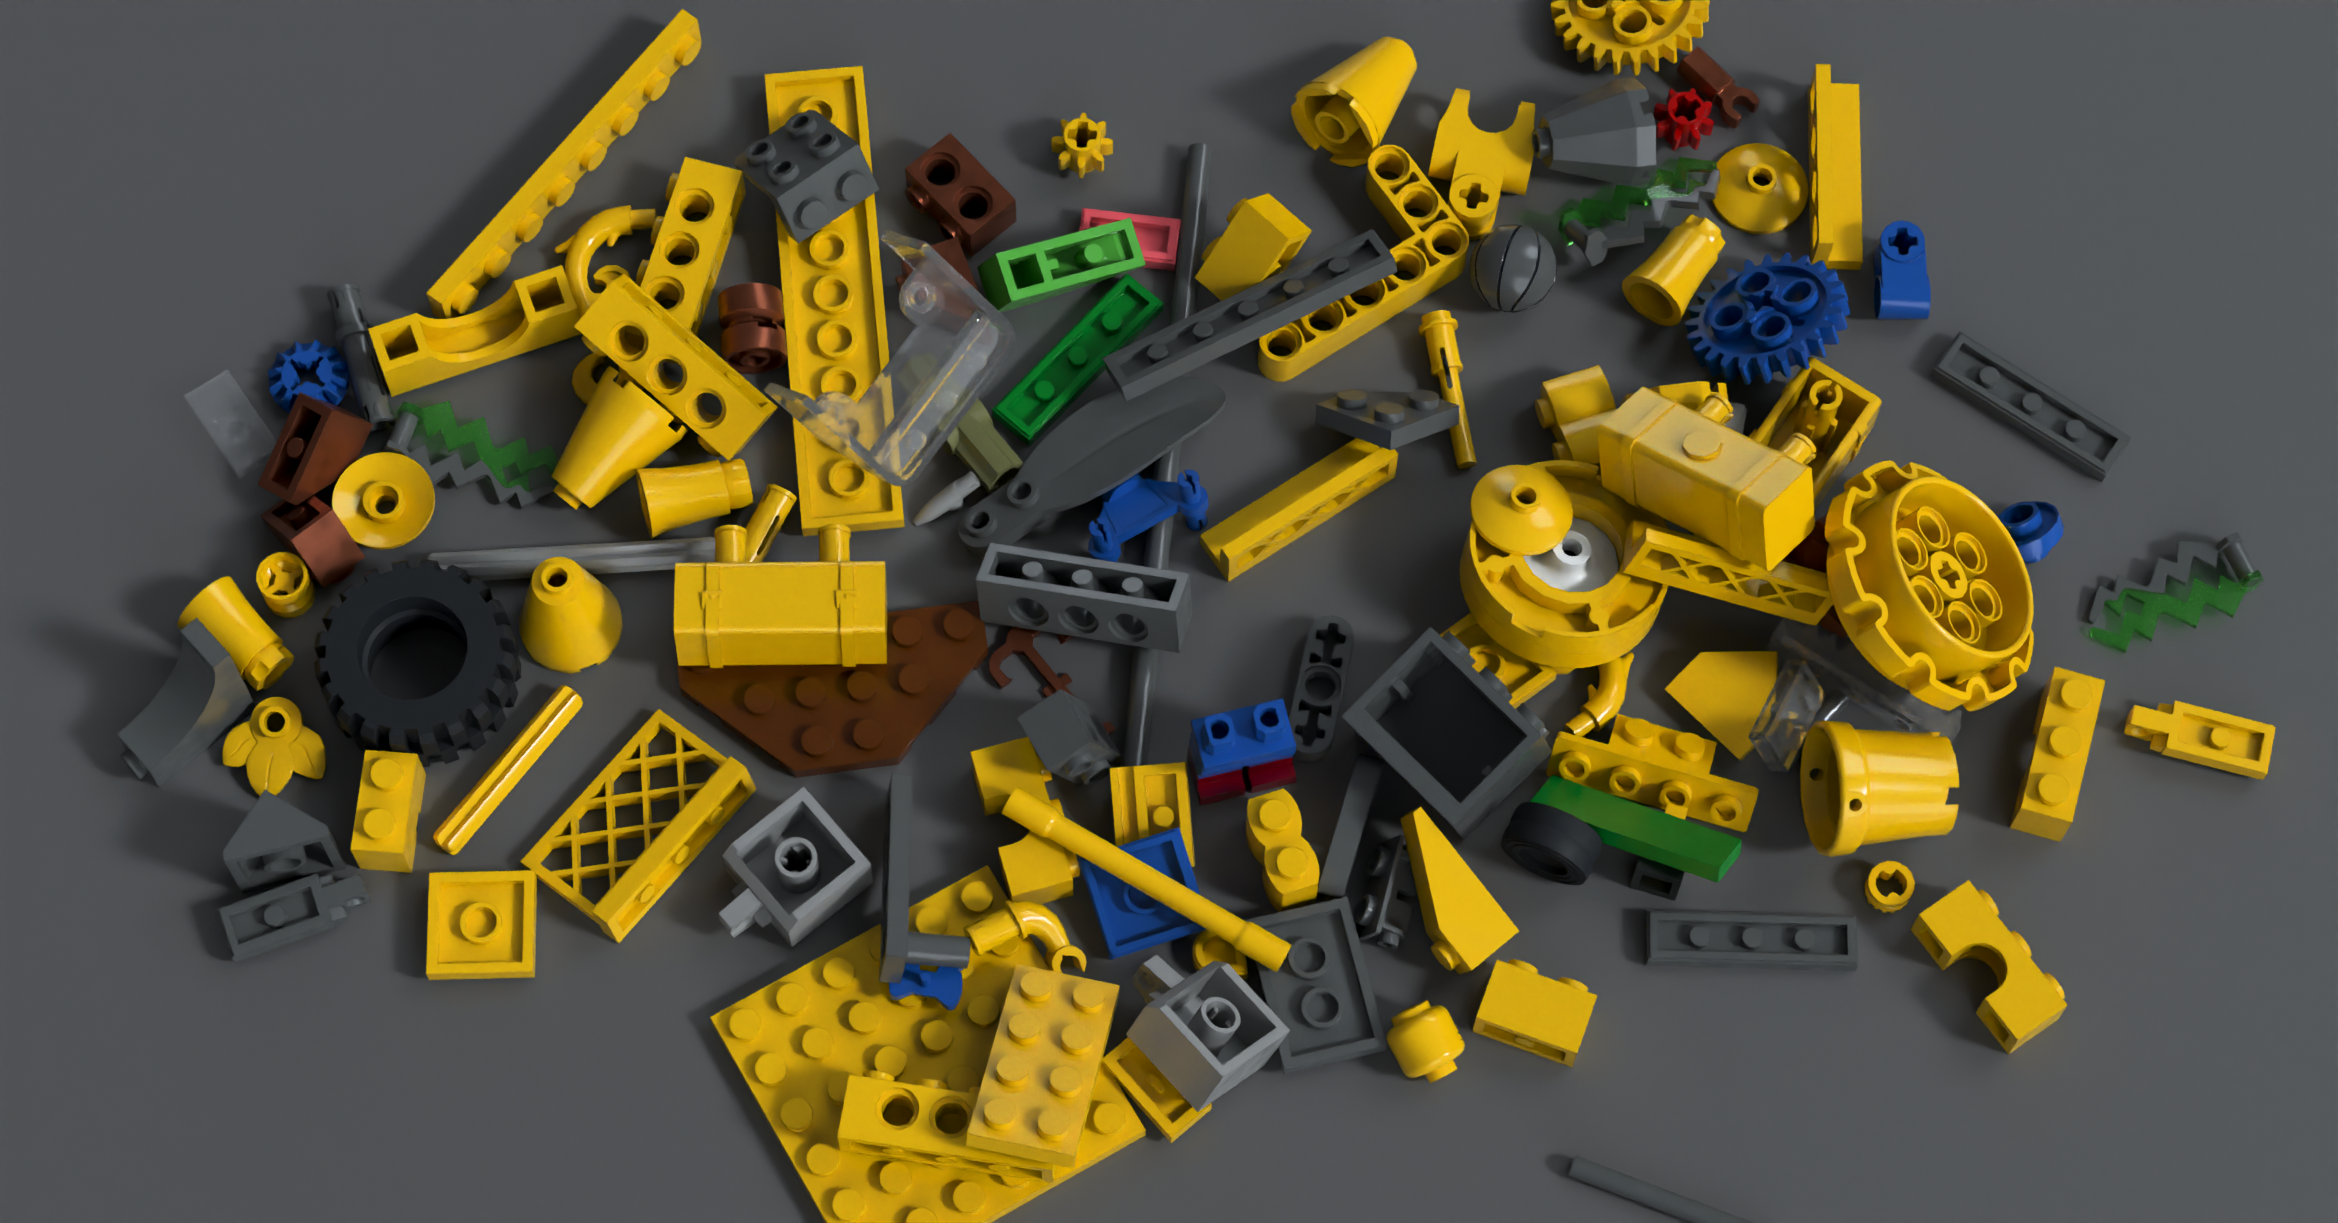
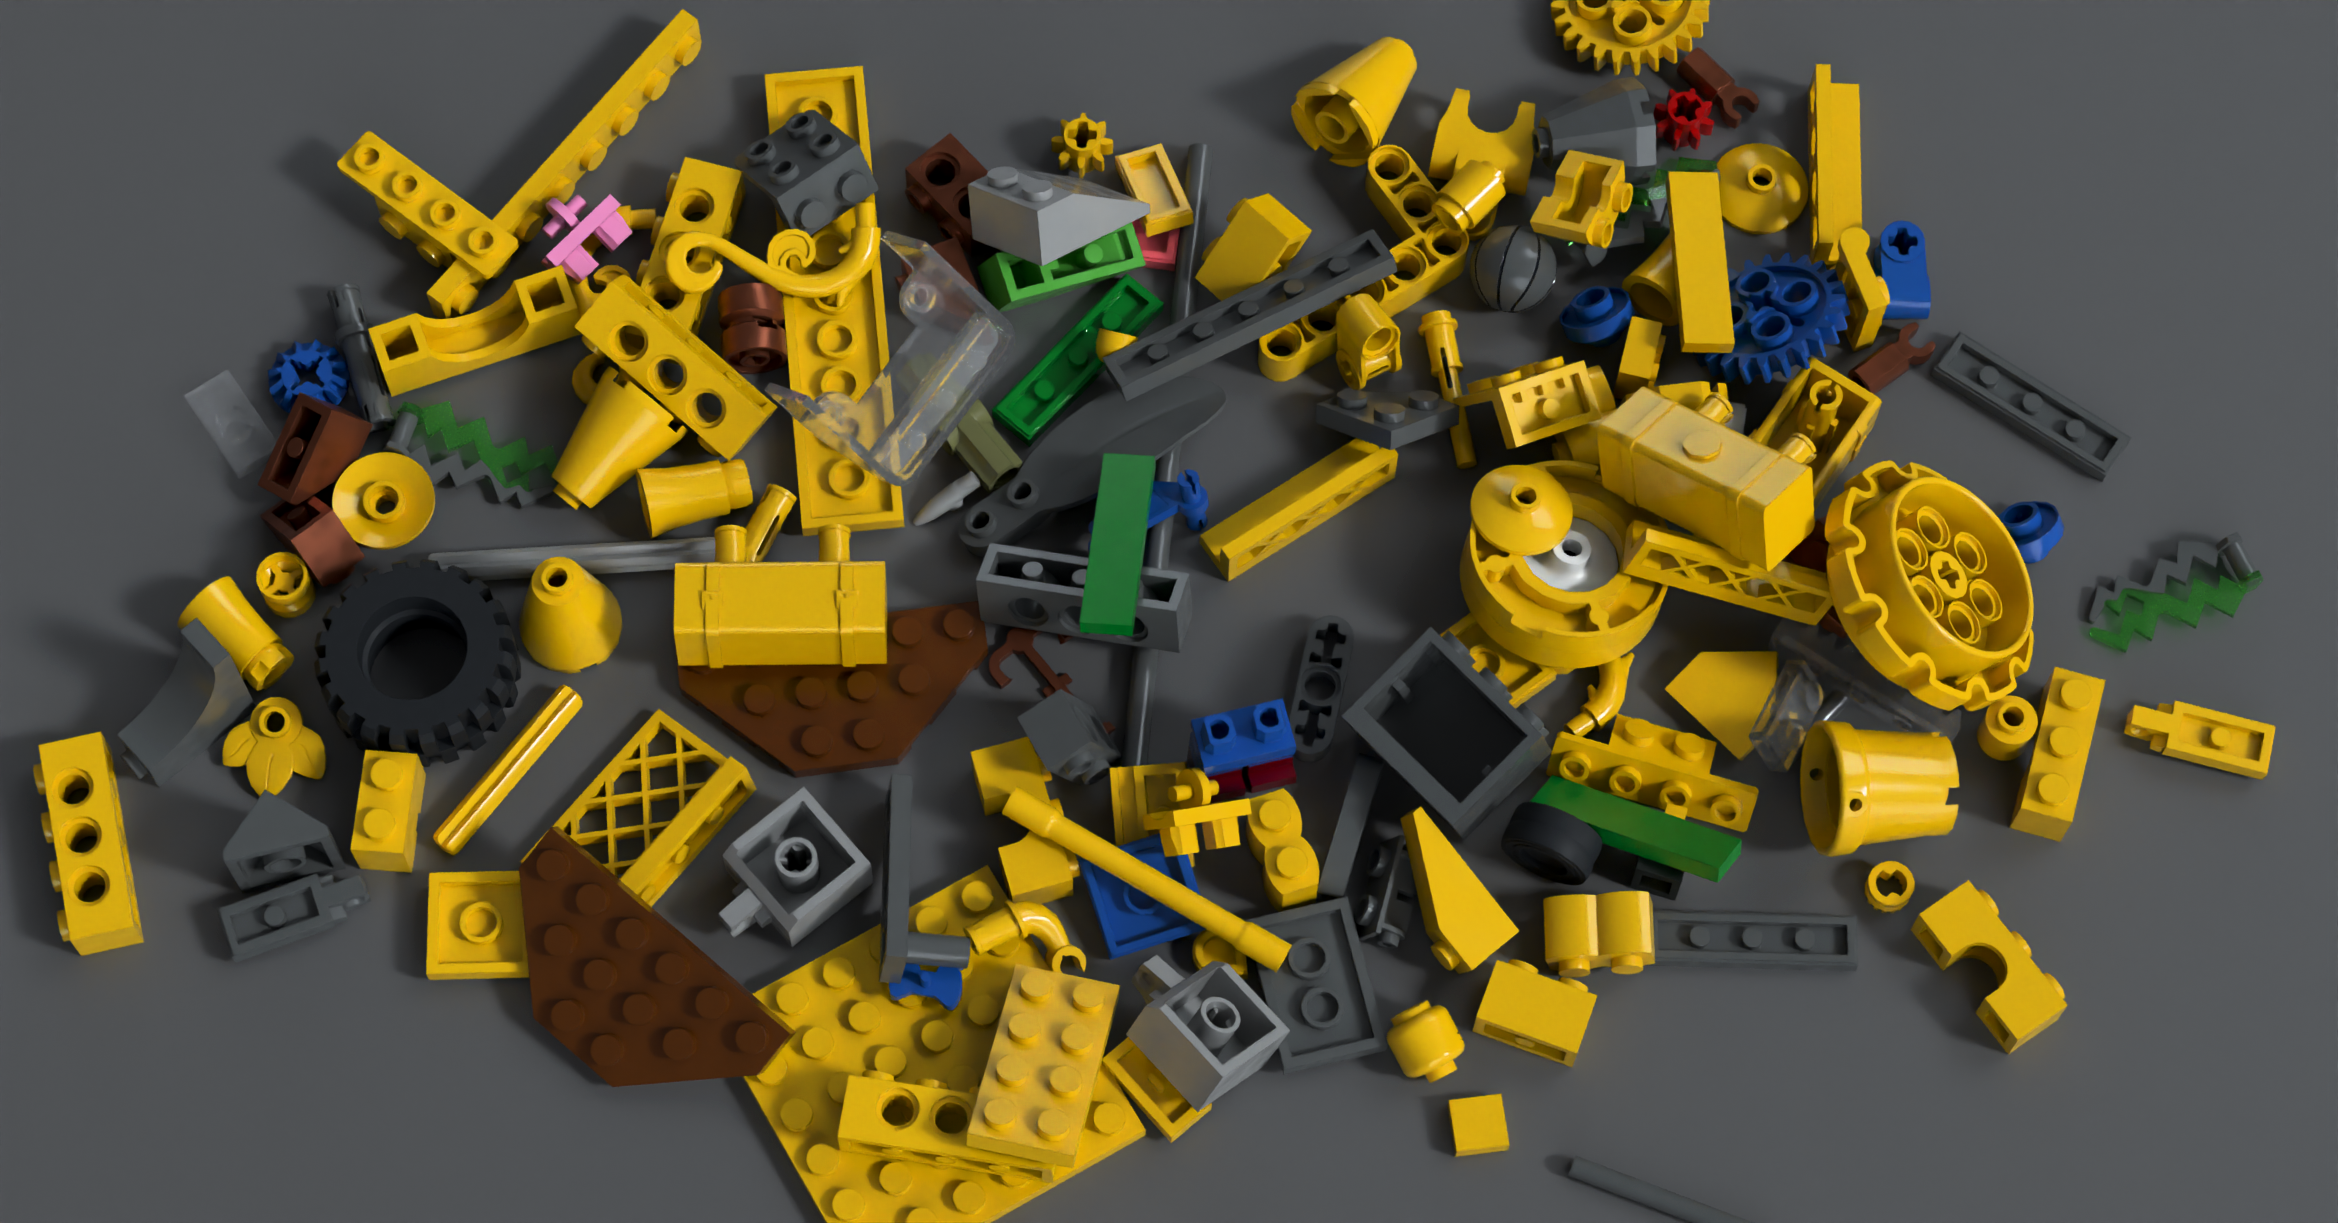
(114, 917): none -> yellow brick
(425, 209): none -> yellow bracket
(602, 222): none -> bright pink hips
(628, 983): none -> reddish brown plate
(840, 280): none -> yellow plant
(1045, 213): none -> light grey slope
(1110, 342): none -> yellow hinge
(1117, 544): none -> green tile
(1151, 179): none -> yellow tile
(1194, 795): none -> yellow hips
(1366, 341): none -> yellow piece
(1469, 196): none -> yellow brick
(1478, 1125): none -> yellow tile
(1537, 399): none -> yellow bracket
(1584, 200): none -> yellow cylinder
(1597, 316): none -> blue plate
(1599, 932): none -> yellow brick
(1640, 357): none -> yellow piece
(1699, 262): none -> yellow tile
(1865, 292): none -> yellow plate
(1891, 361): none -> copper bar
(2007, 728): none -> yellow brick

